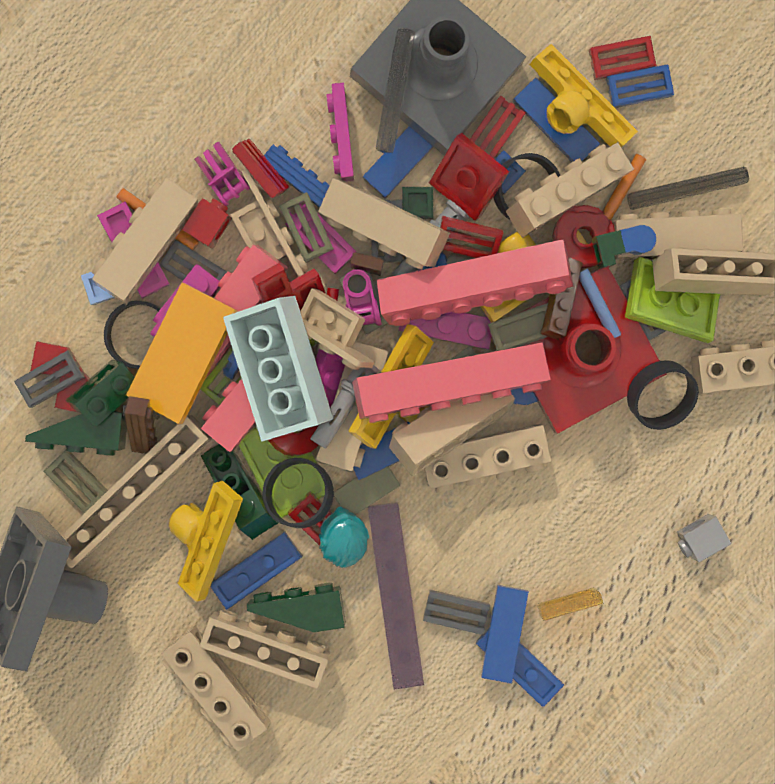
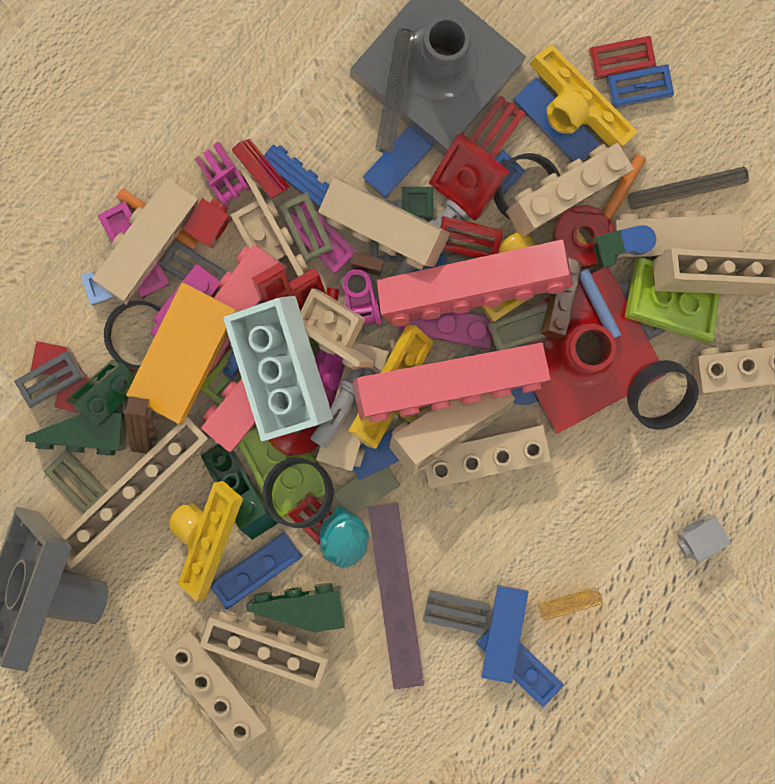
(340, 132): dark pink plate -> none

